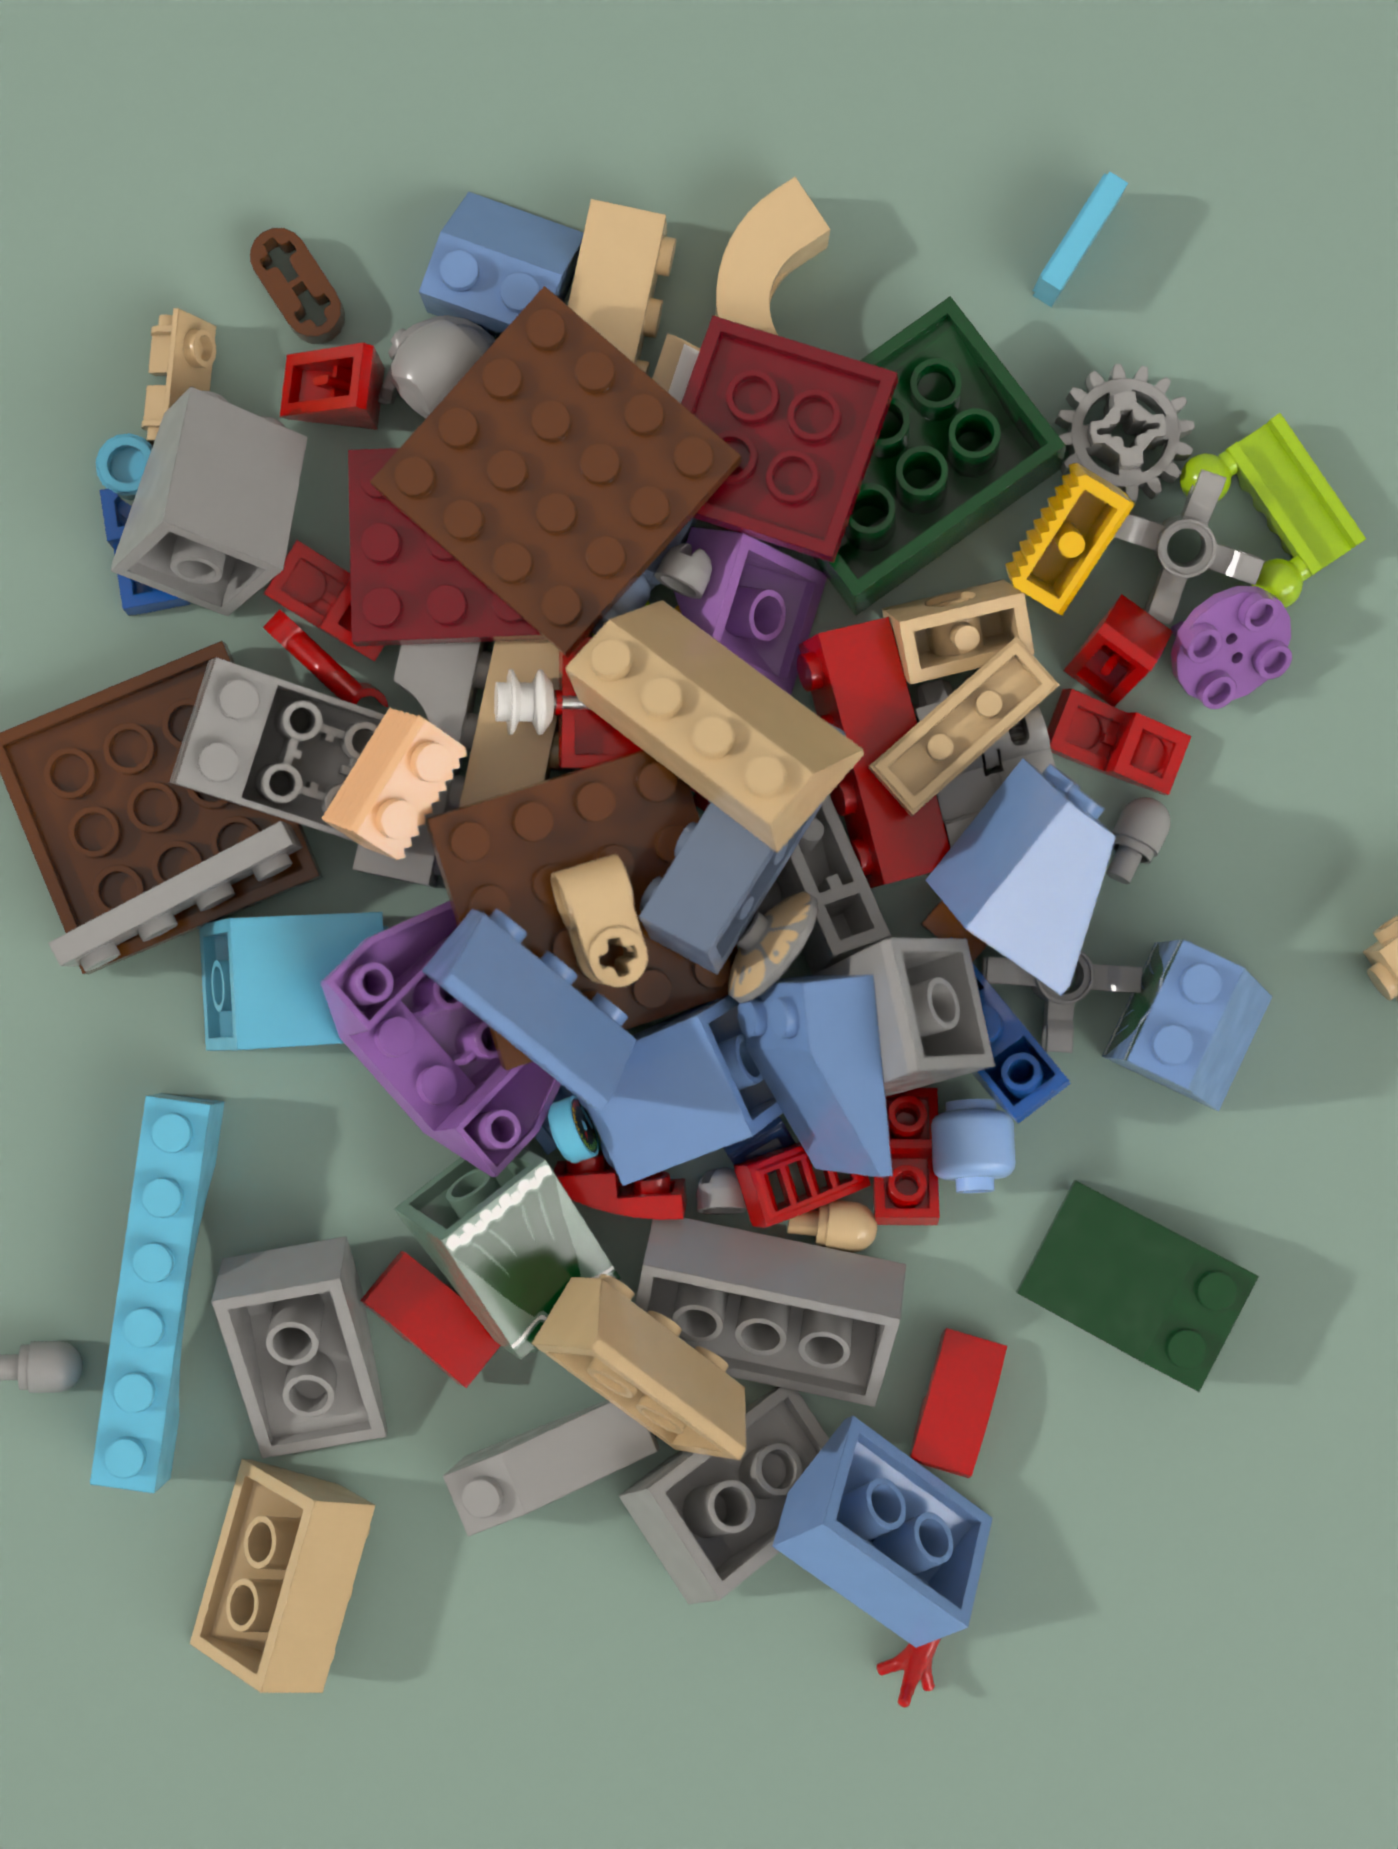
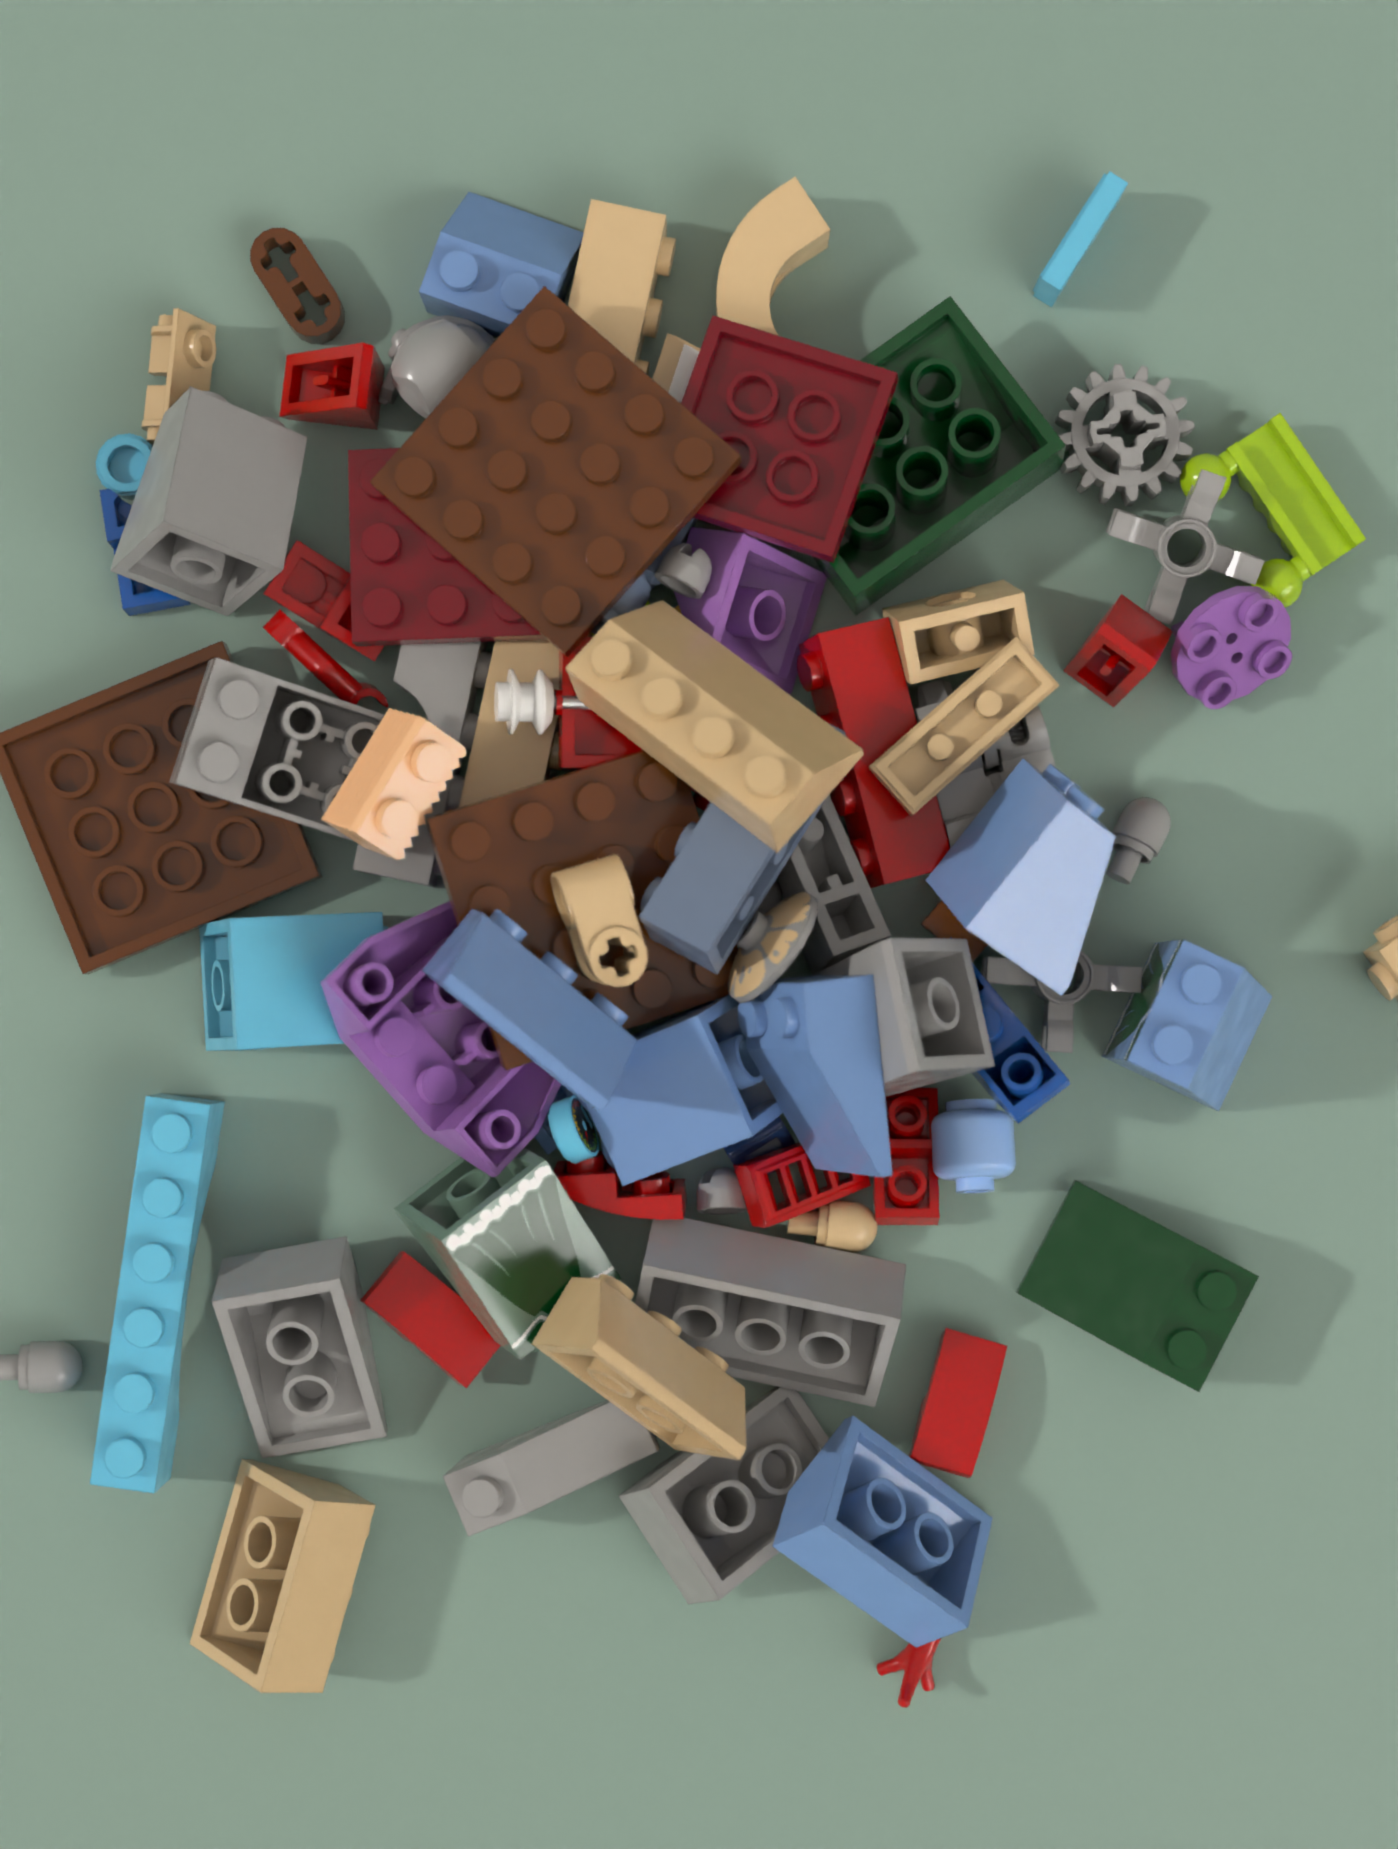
(154, 910): light grey plate -> none
(1068, 538): yellow brick -> none
(1116, 742): red slope -> none

